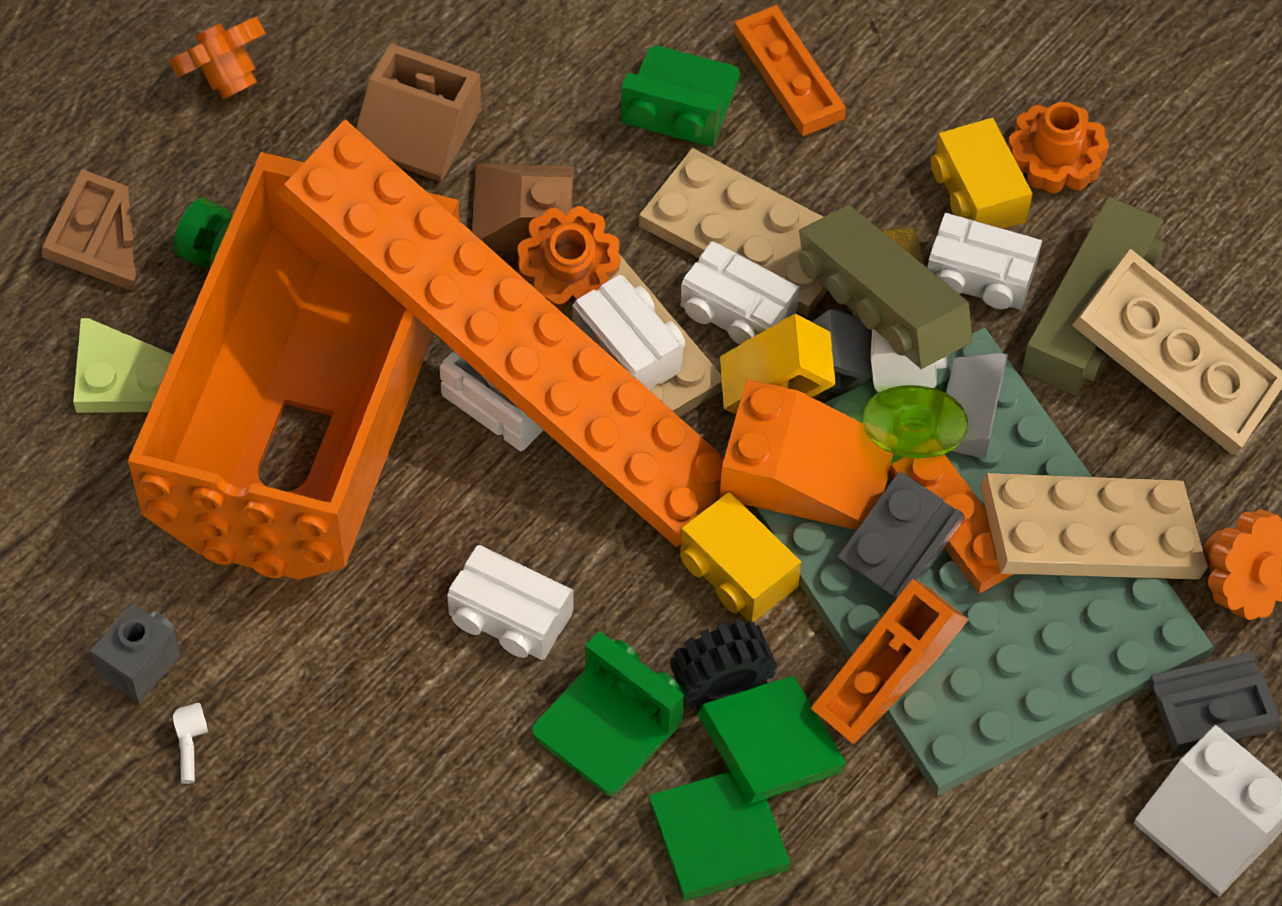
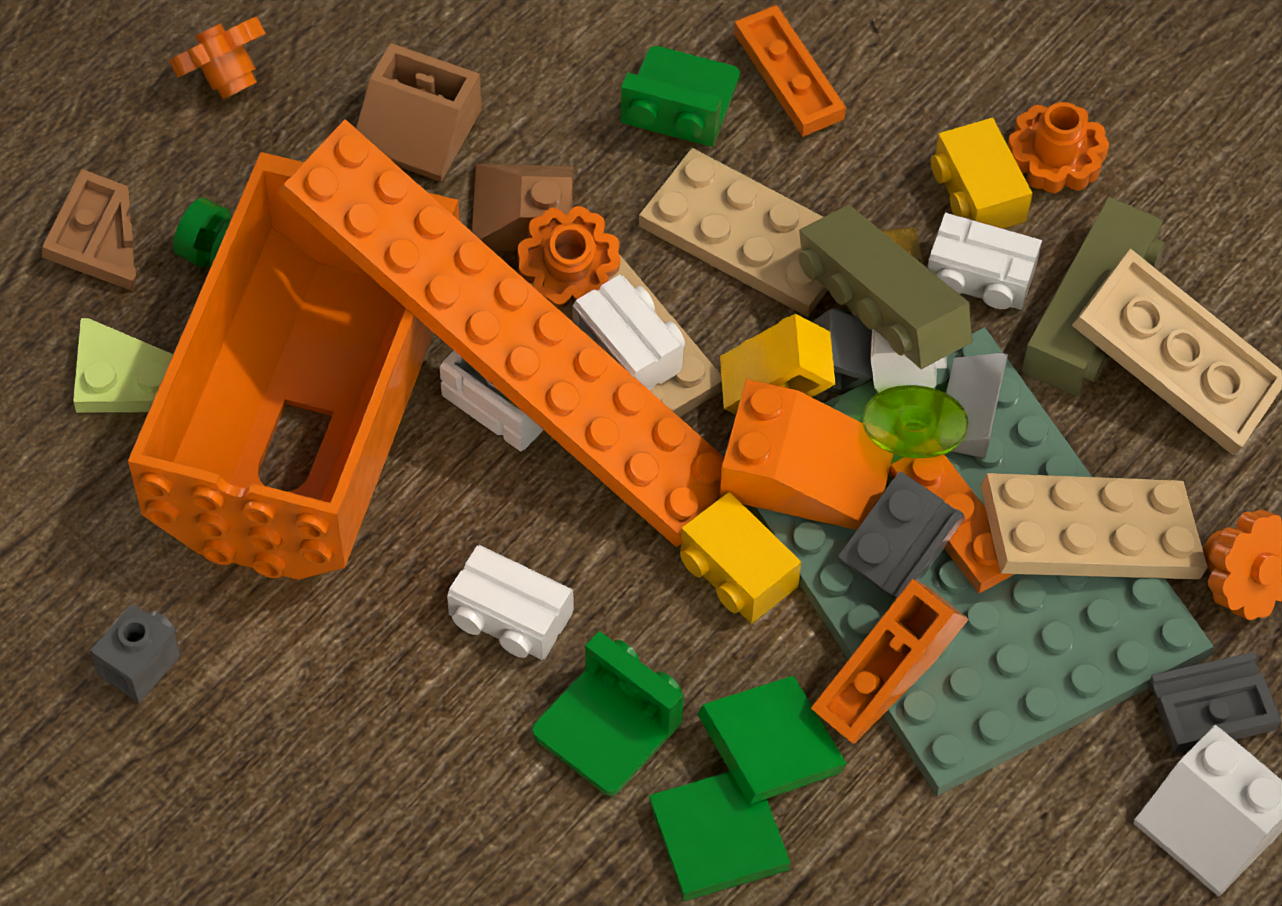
(188, 722): white hand -> none
(723, 663): black tyre -> none
(736, 294): white brick -> none

